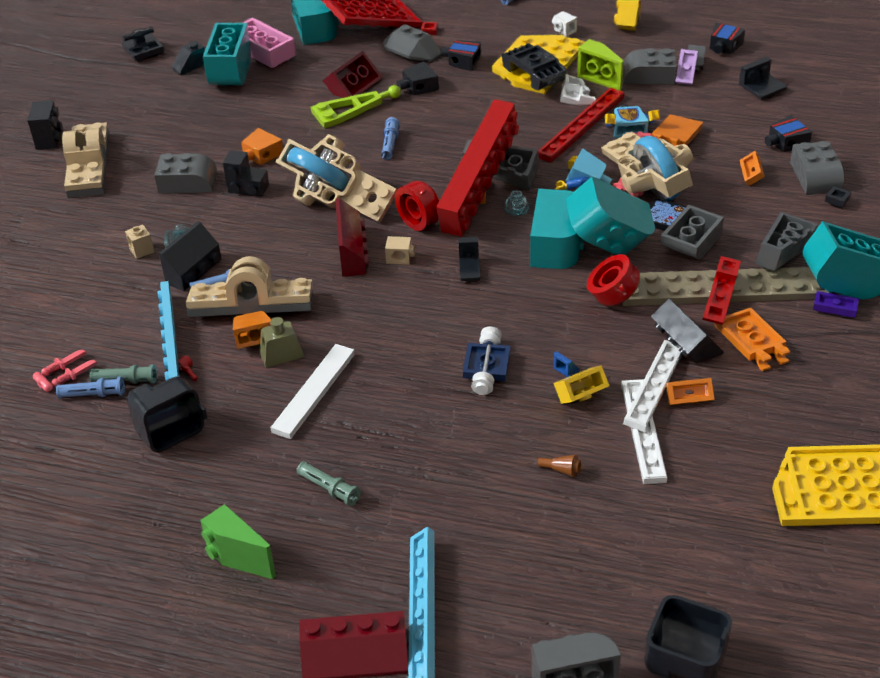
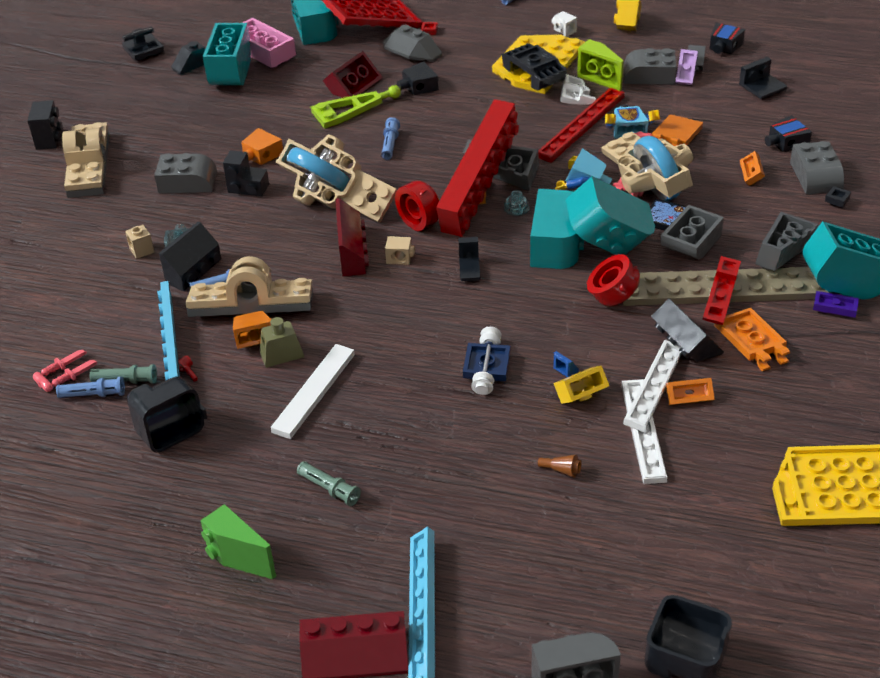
(463, 54): black torso -> none

